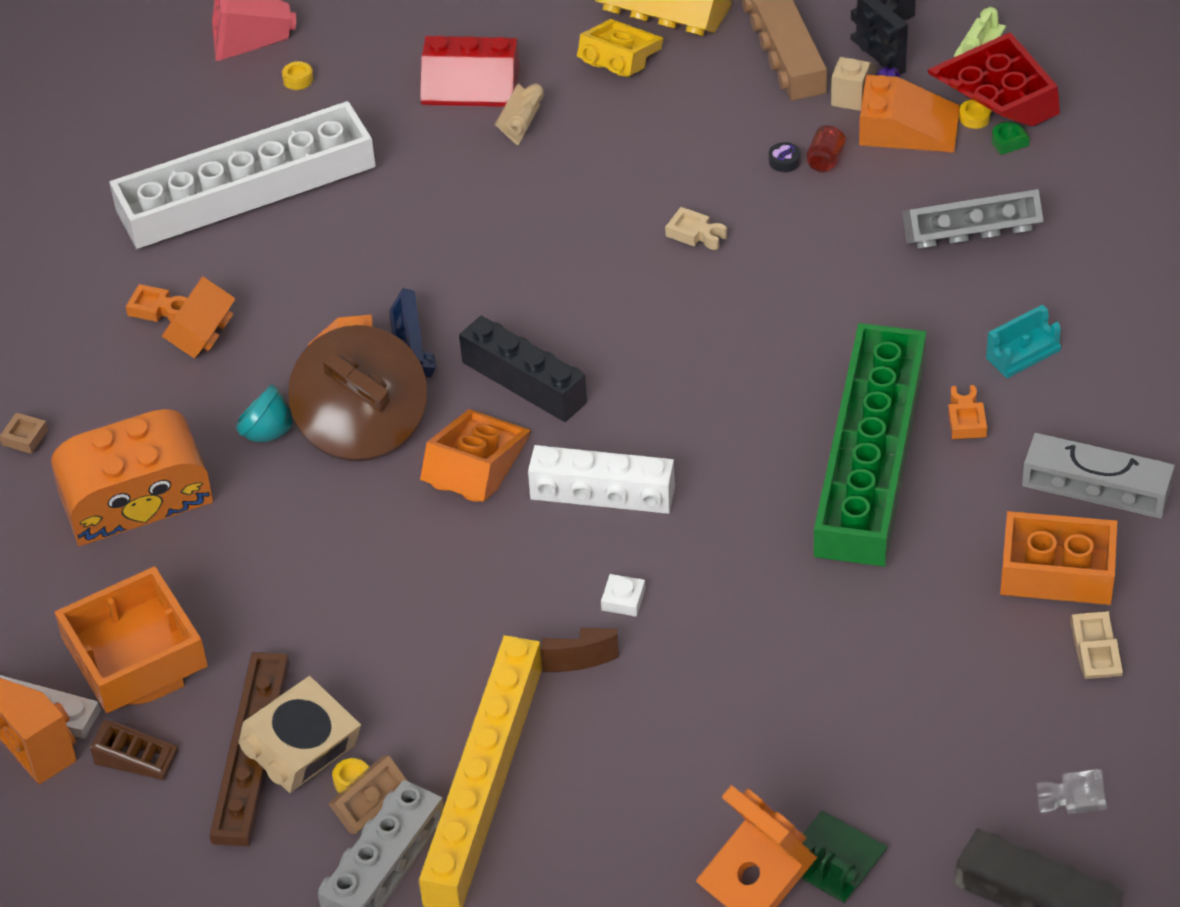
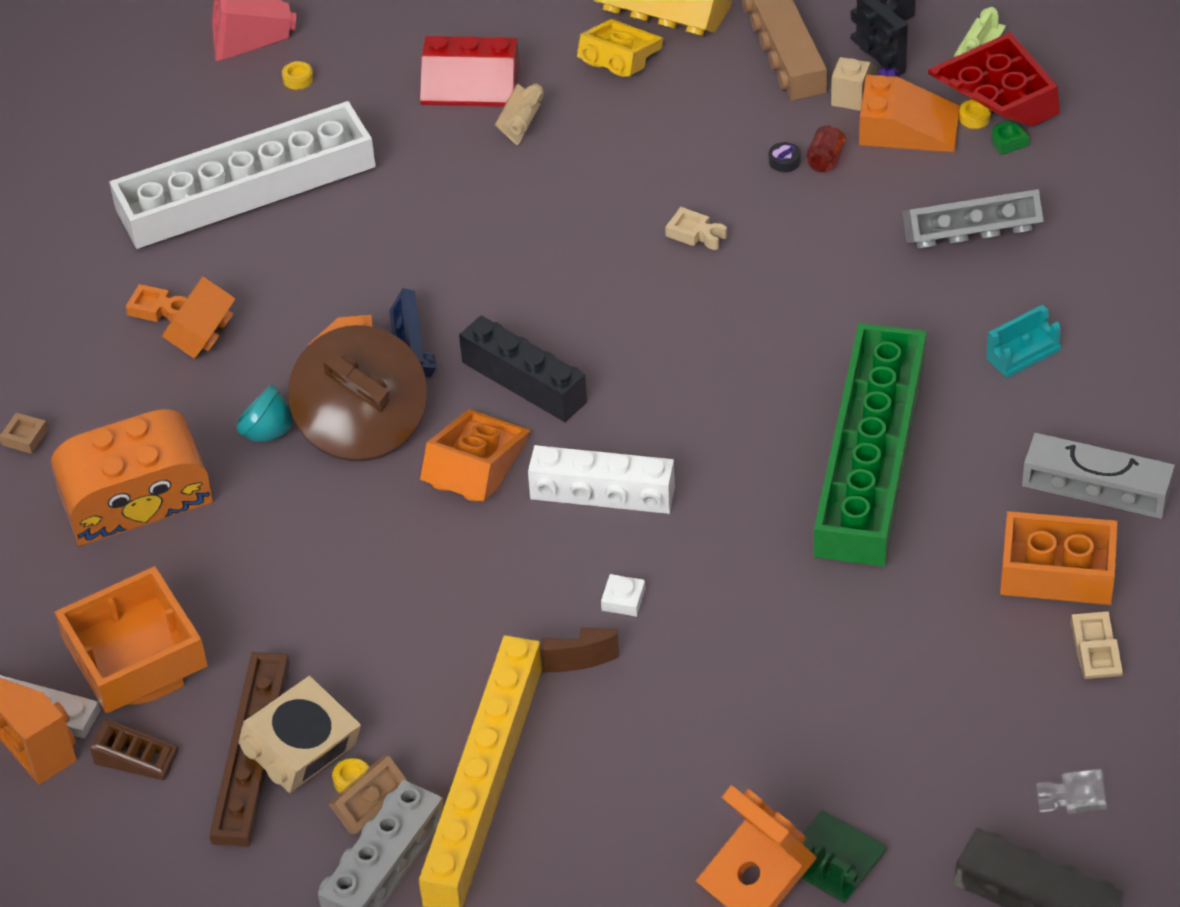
(966, 416): orange plate -> none

